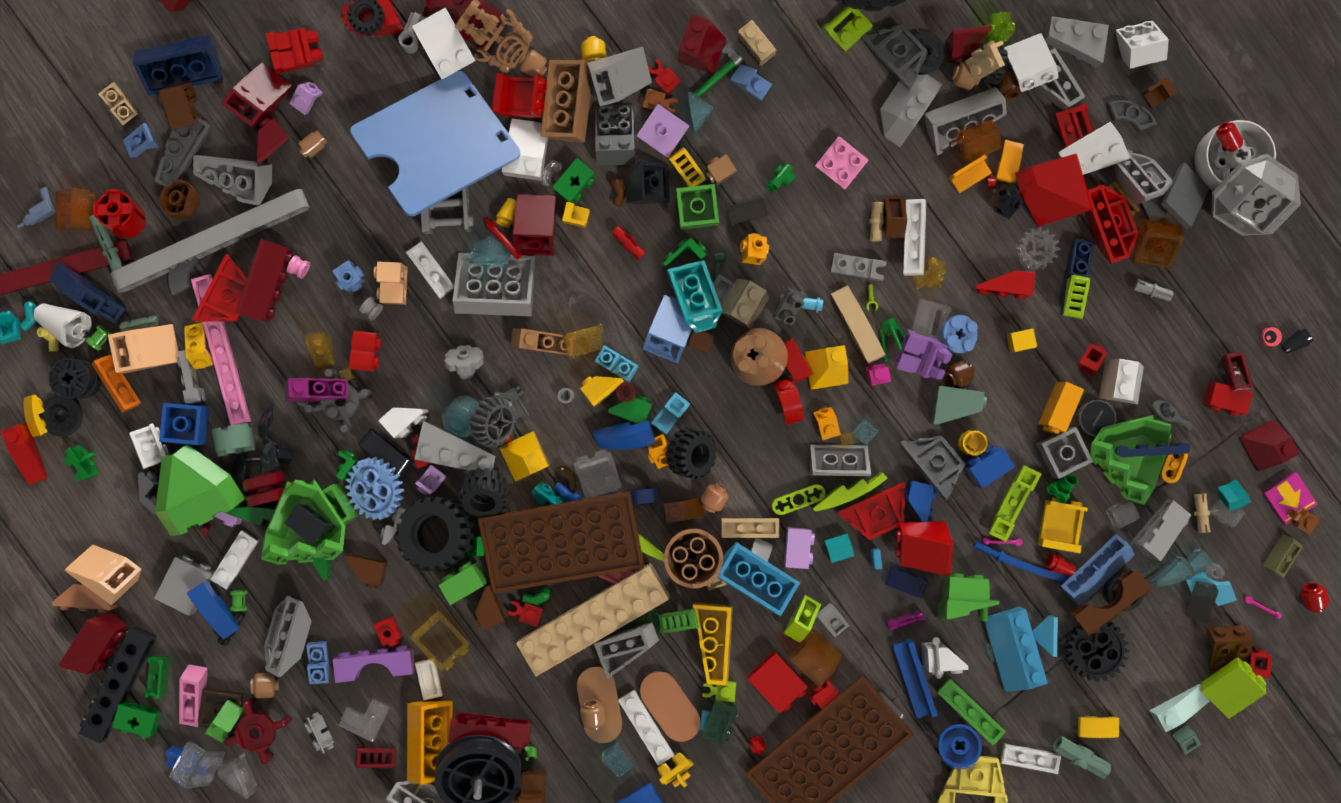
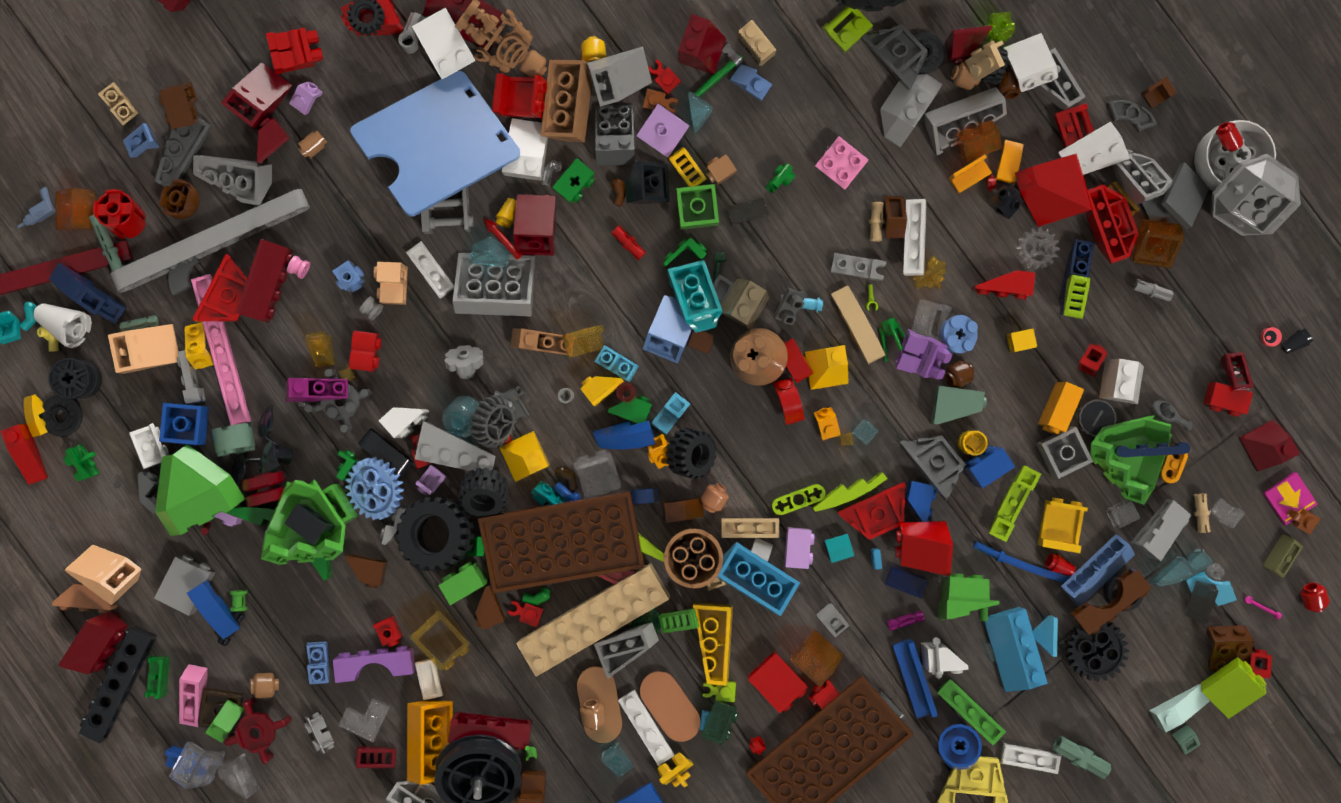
(98, 338): bright green bush -> none
(116, 384): orange plate -> none
(146, 716): green brick -> none
(178, 63): dark blue slope -> none
(234, 559): white plate -> none
(286, 636): light grey wedge -> none
(575, 215): yellow panel -> none
(754, 249): light orange brick -> none
(802, 619): lime slope -> none
(839, 460): light grey slope -> none
(877, 374): dark pink brick -> none
(1018, 542): dark pink hinge -> none
(1063, 487): green plate -> none
(1078, 38): light grey wedge -> none
(1098, 727): yellow slope -> none
(1142, 44): white slope -> none
(1233, 495): teal piece -> none

